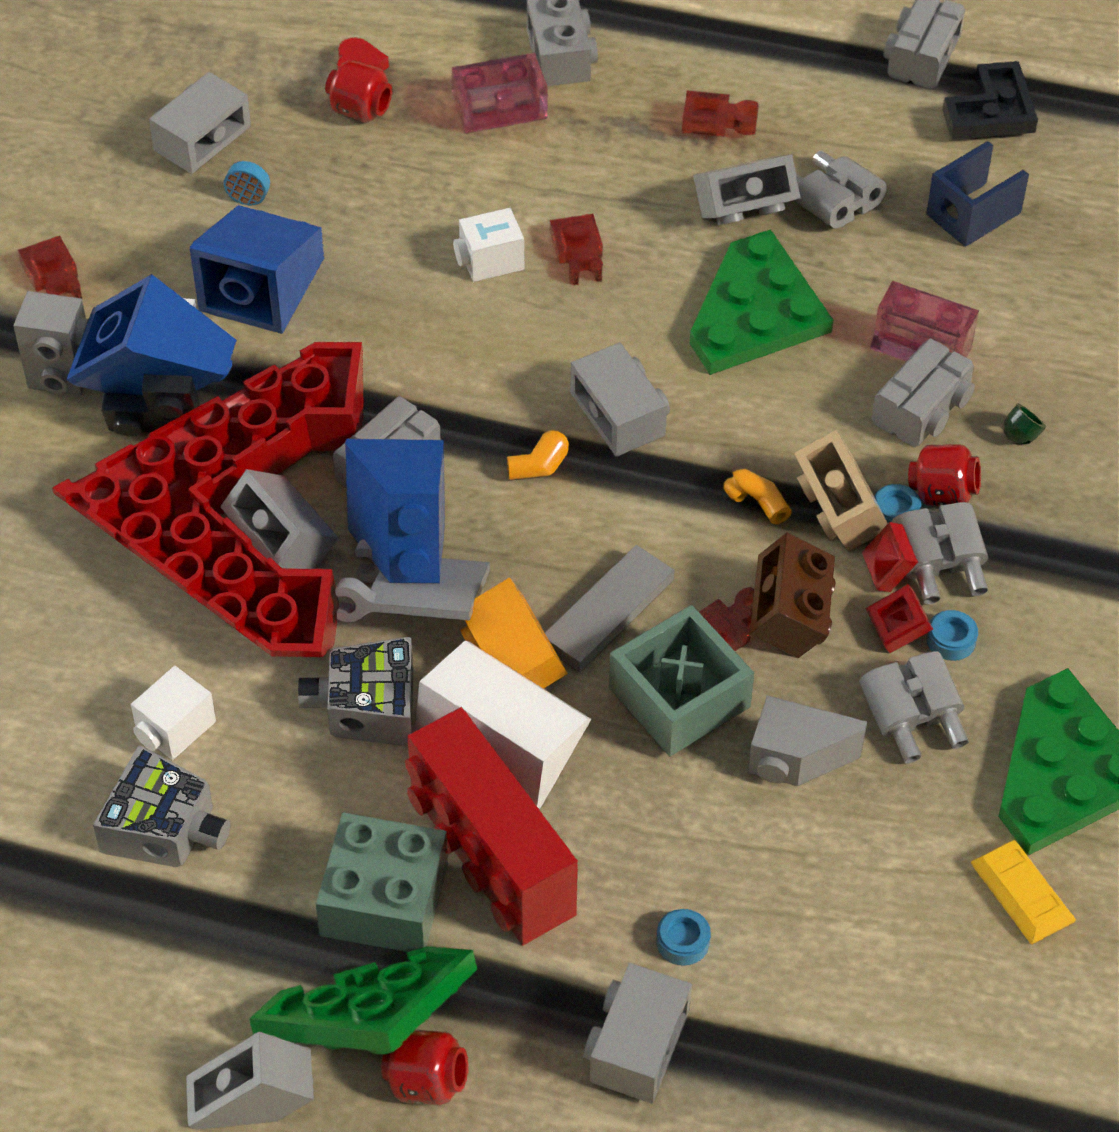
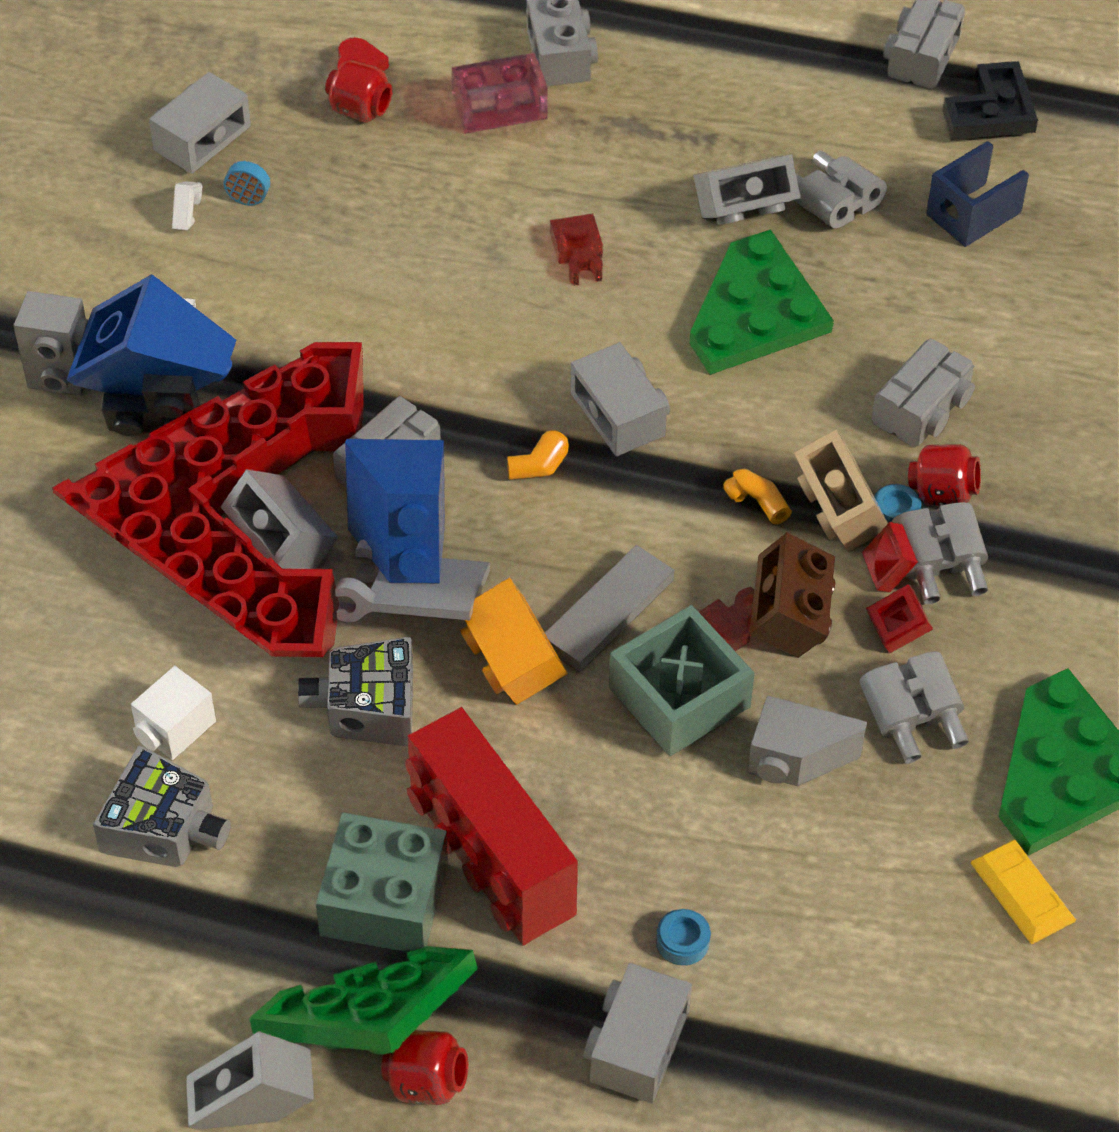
(51, 267): clear red plate -> none
(185, 197): none -> white tile
(255, 267): blue slope -> none
(490, 244): white brick -> none
(516, 716): white slope -> none
(712, 113): clear red plate -> none
(913, 316): clear pink window -> none
(952, 635): dark azure tile -> none
(1022, 425): dark green hinge -> none

